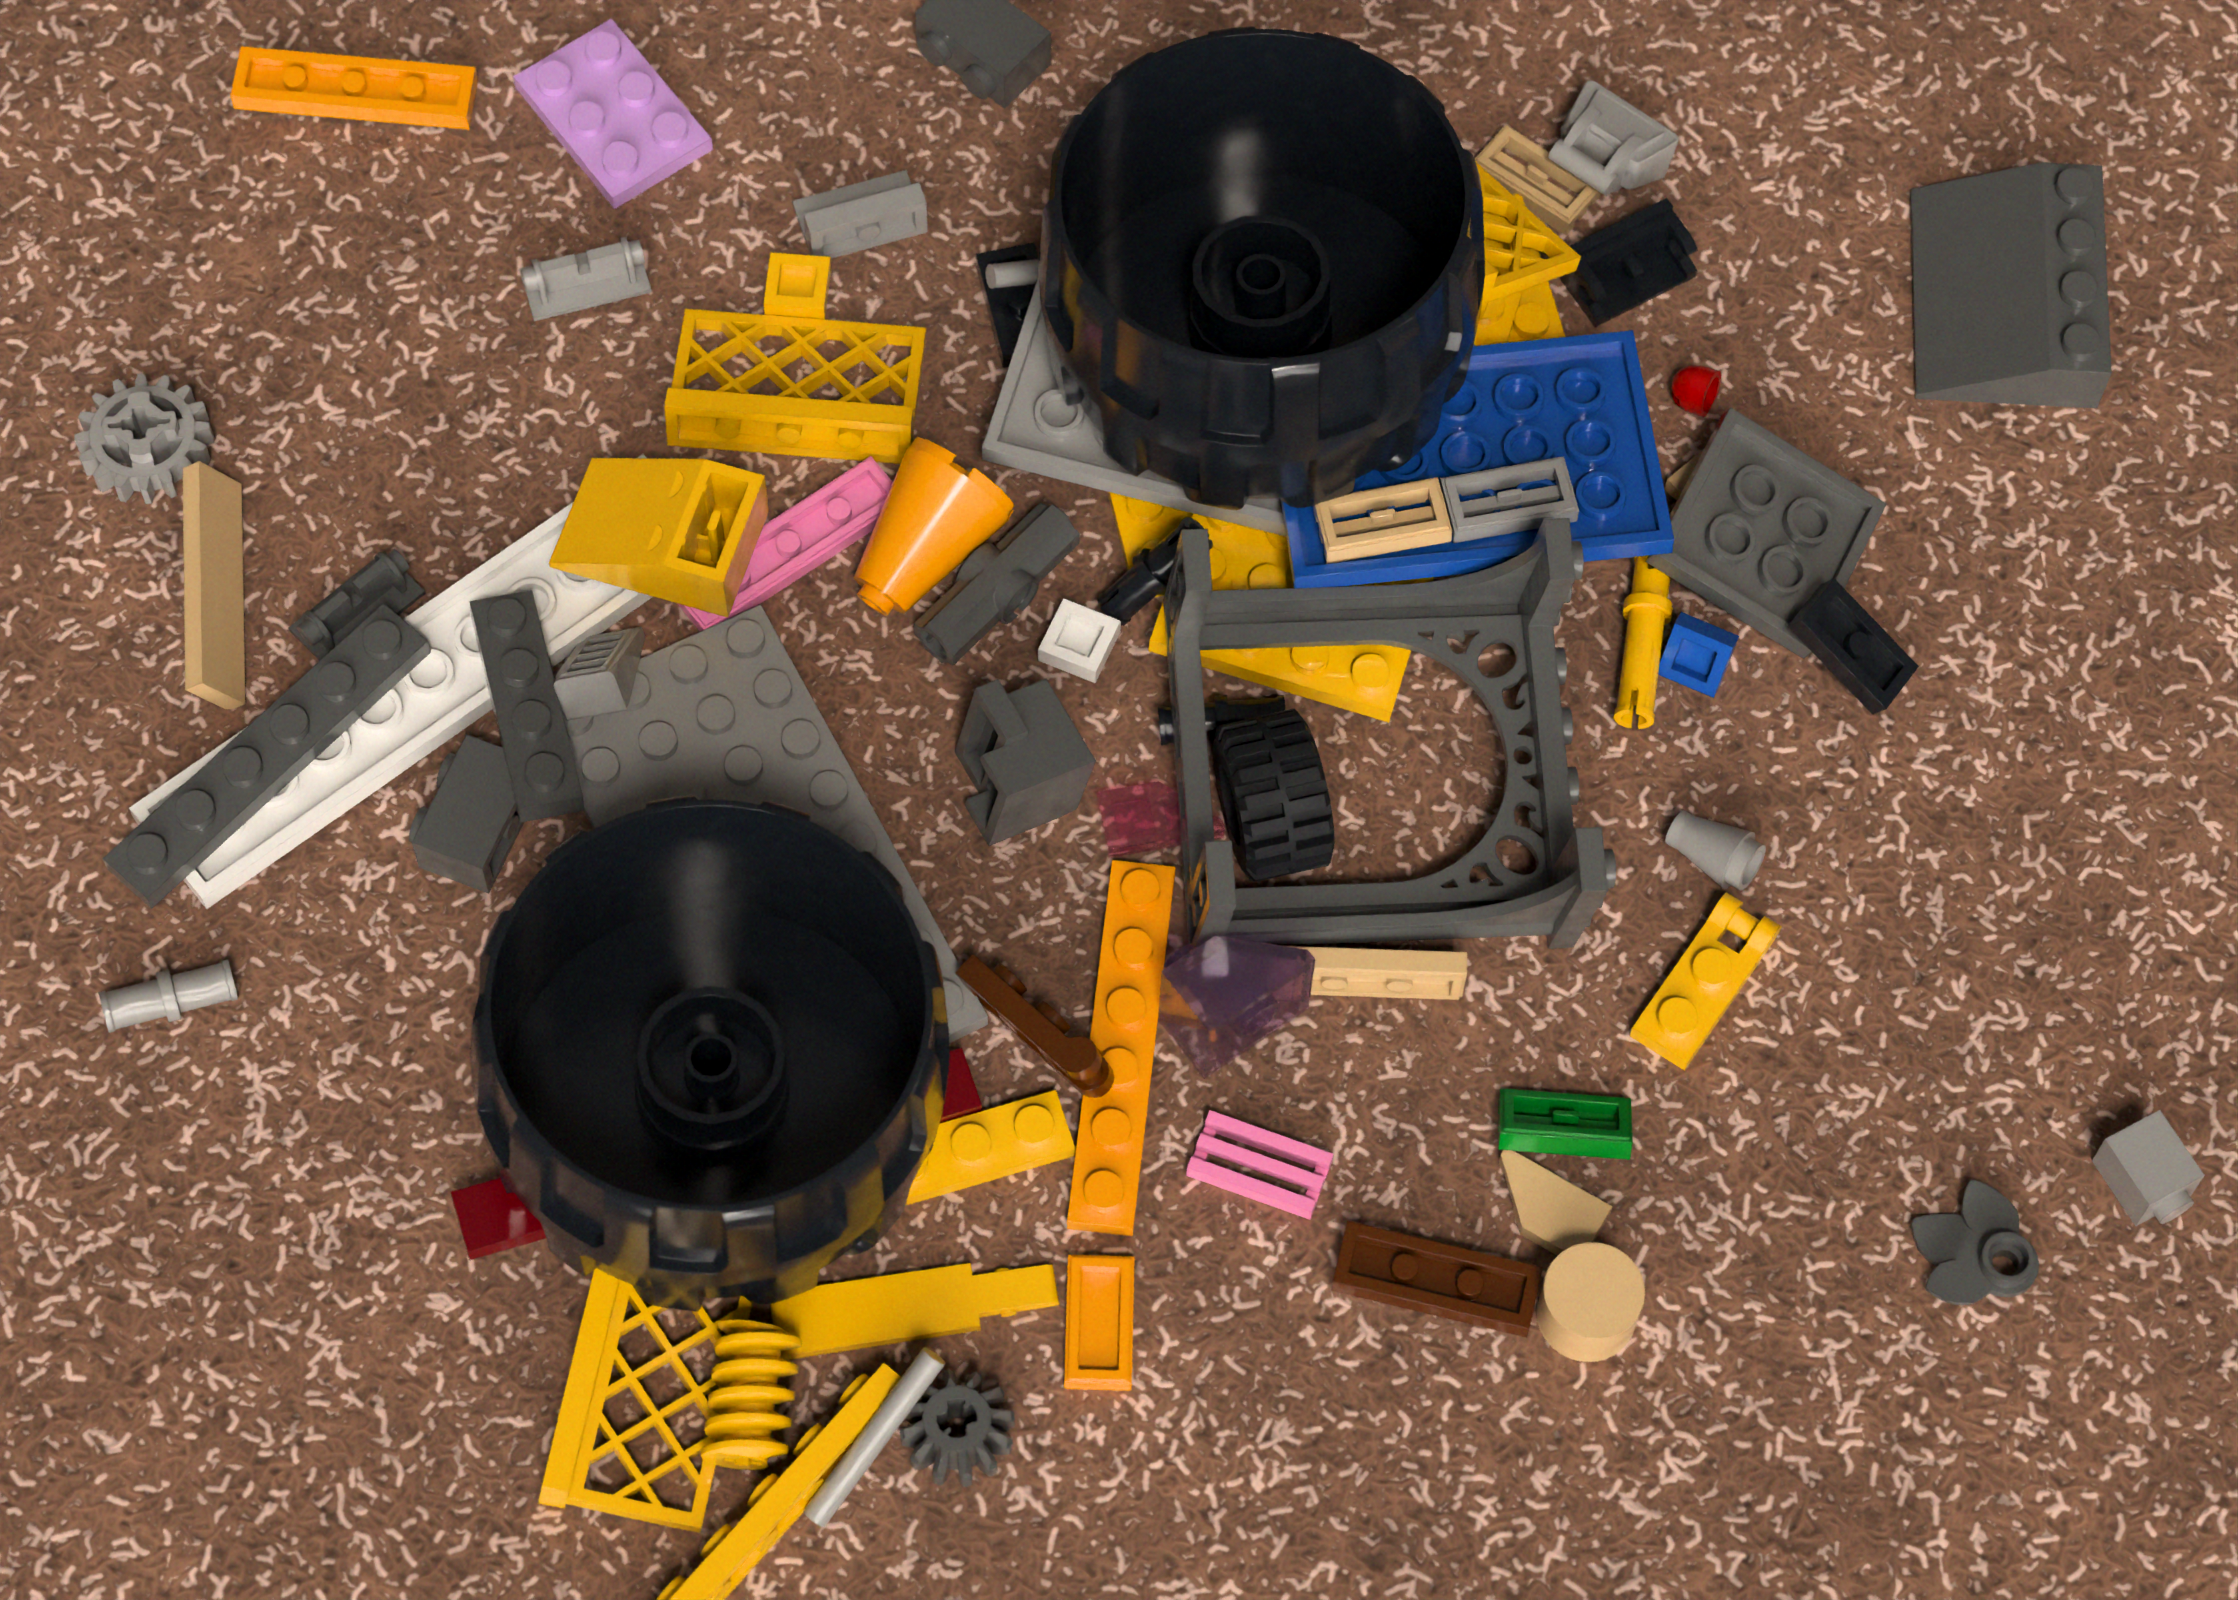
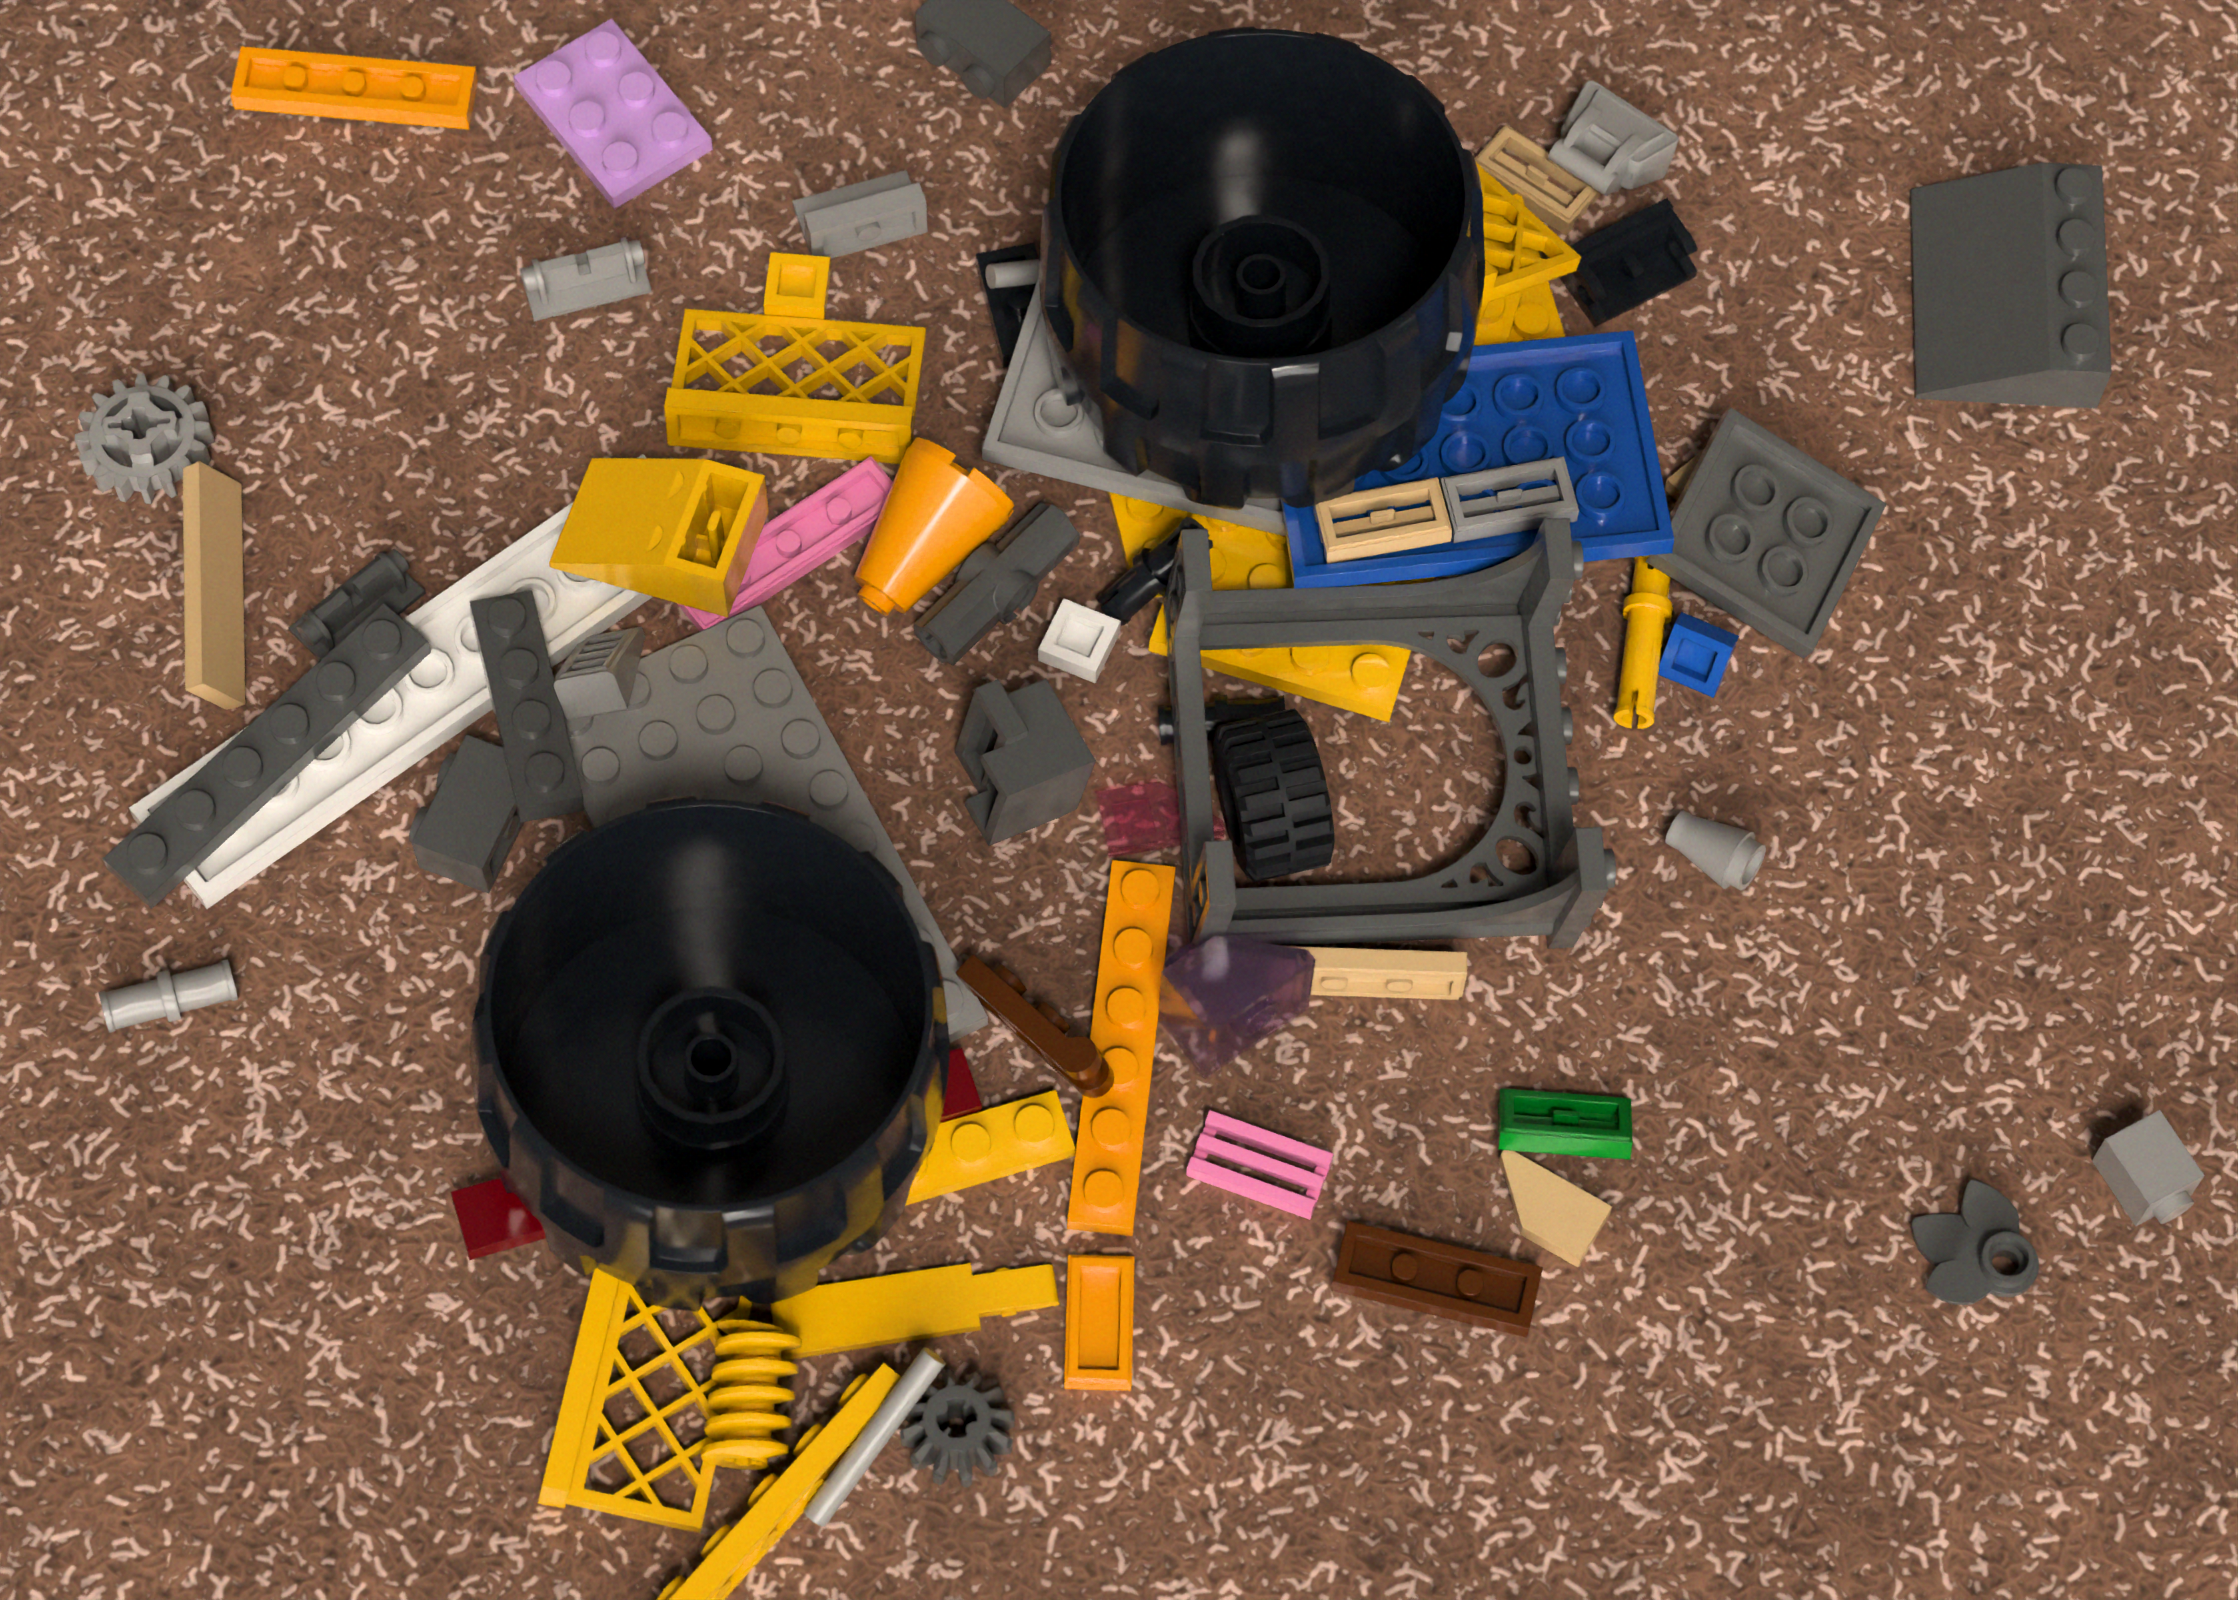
(1590, 1301): tan piece -> none
(1696, 388): red hinge -> none
(1704, 983): yellow plate -> none
(1853, 646): black plate -> none

